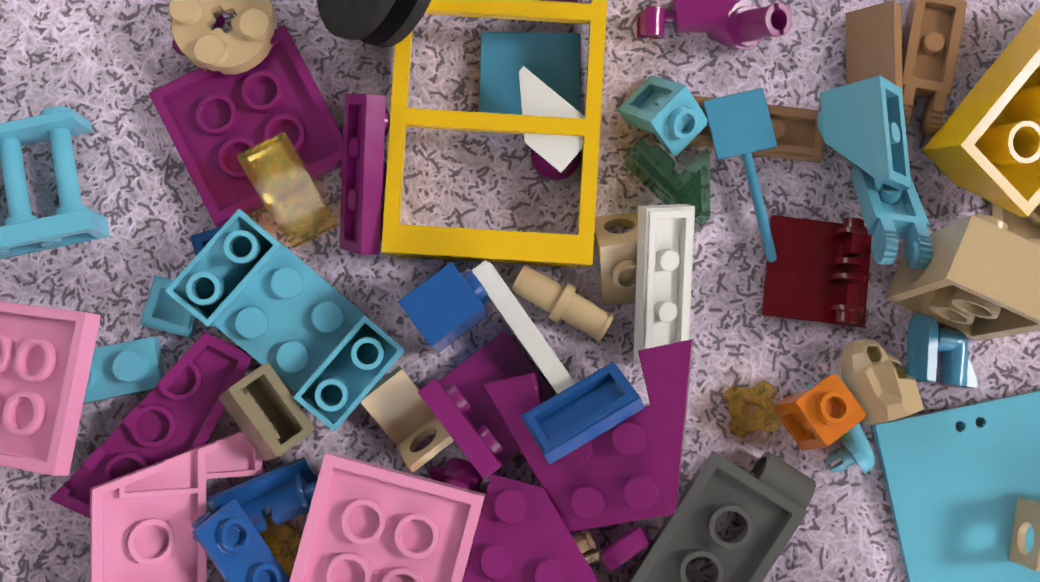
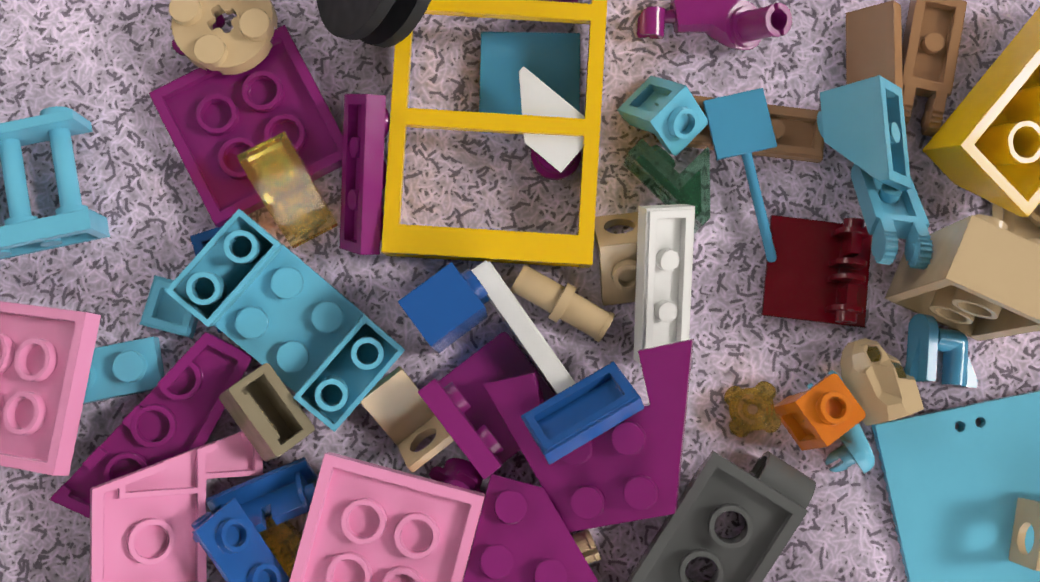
(624, 548): magenta tile -> none

